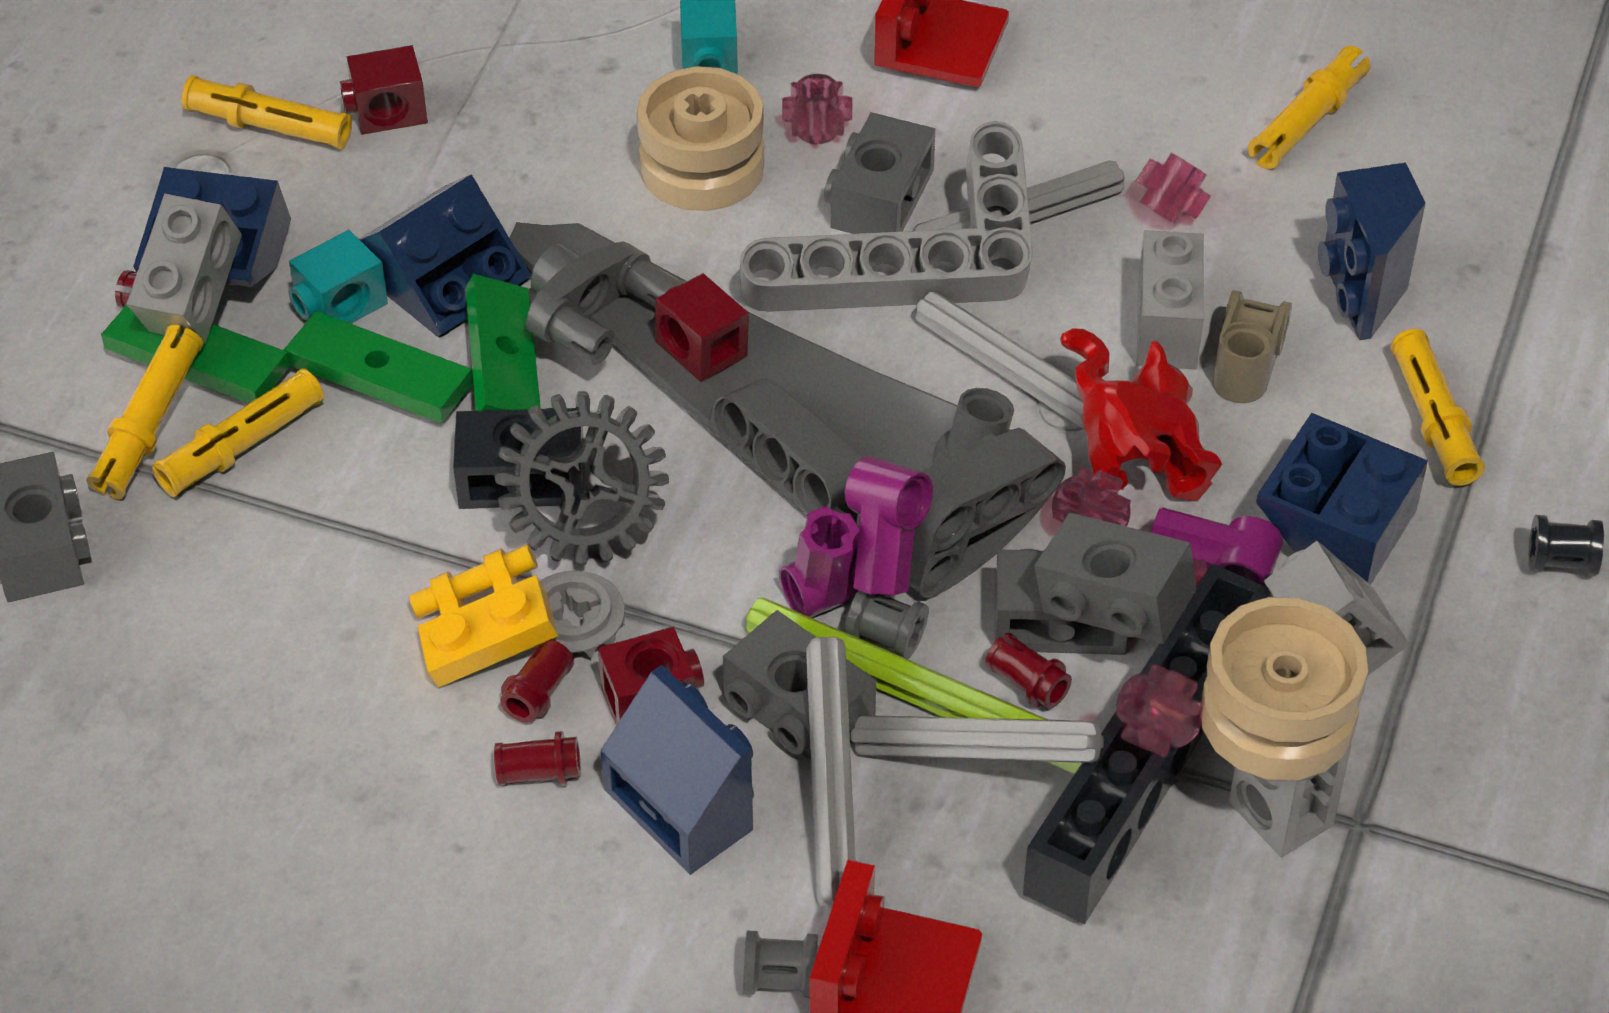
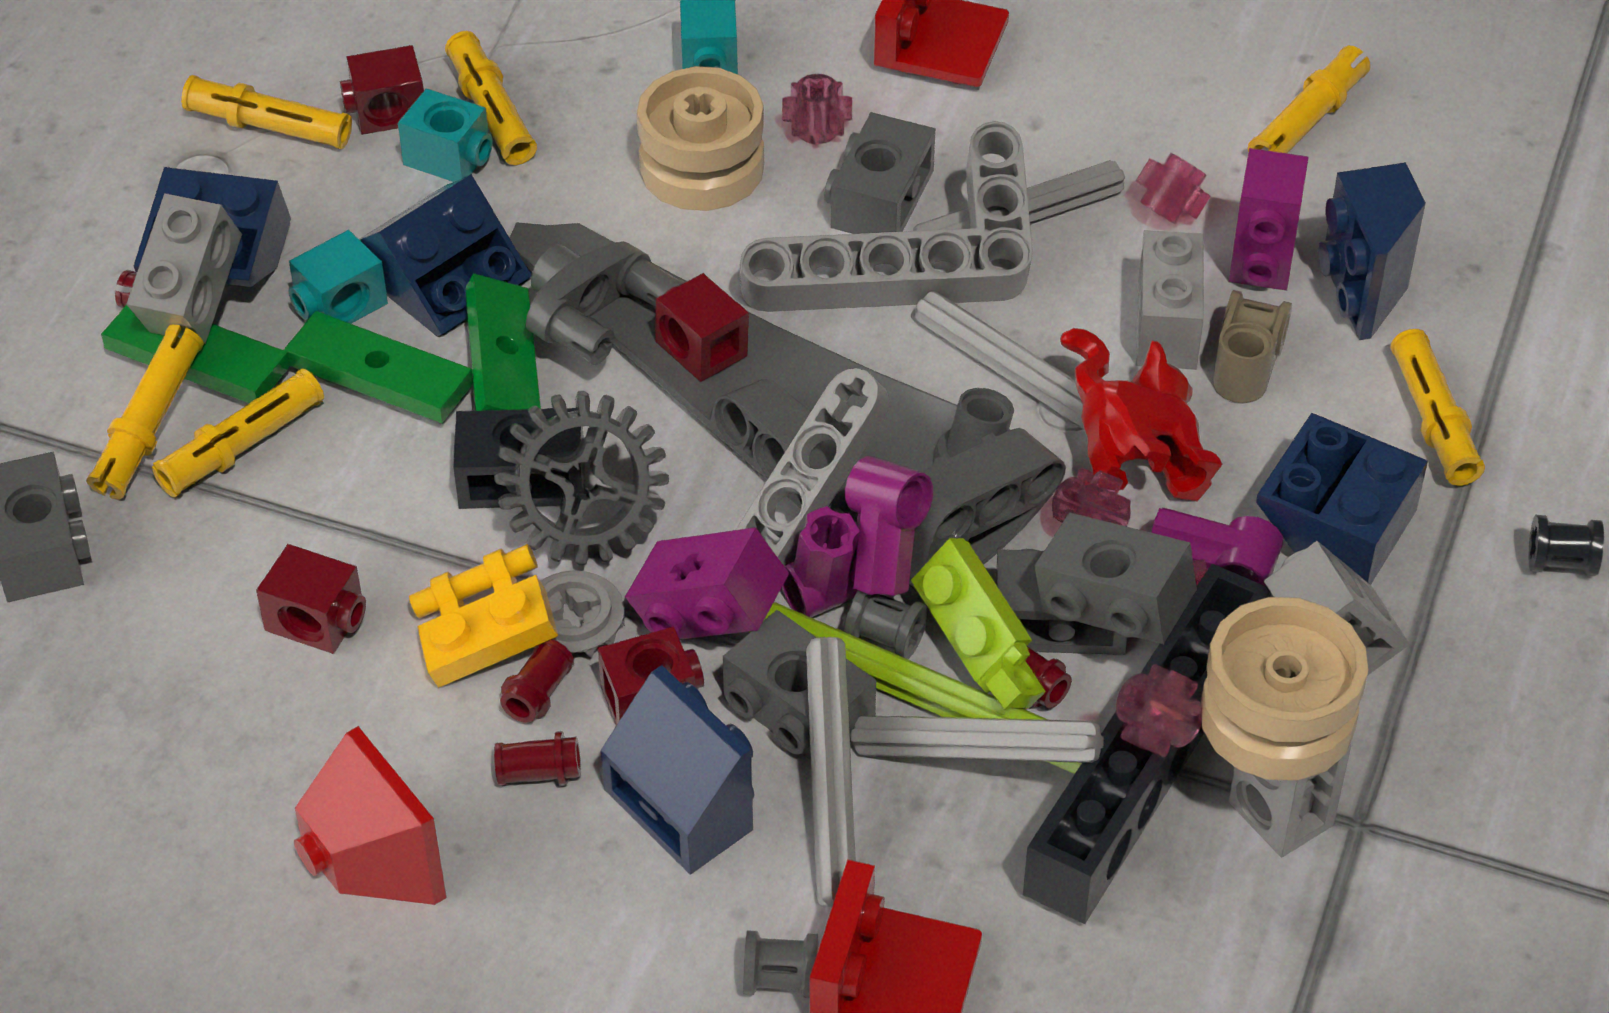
(311, 599): none -> dark red brick
(368, 828): none -> red slope
(444, 136): none -> teal brick
(470, 60): none -> yellow pin
(708, 584): none -> magenta brick
(819, 486): none -> light grey beam
(979, 623): none -> lime hinge
(1268, 219): none -> magenta brick

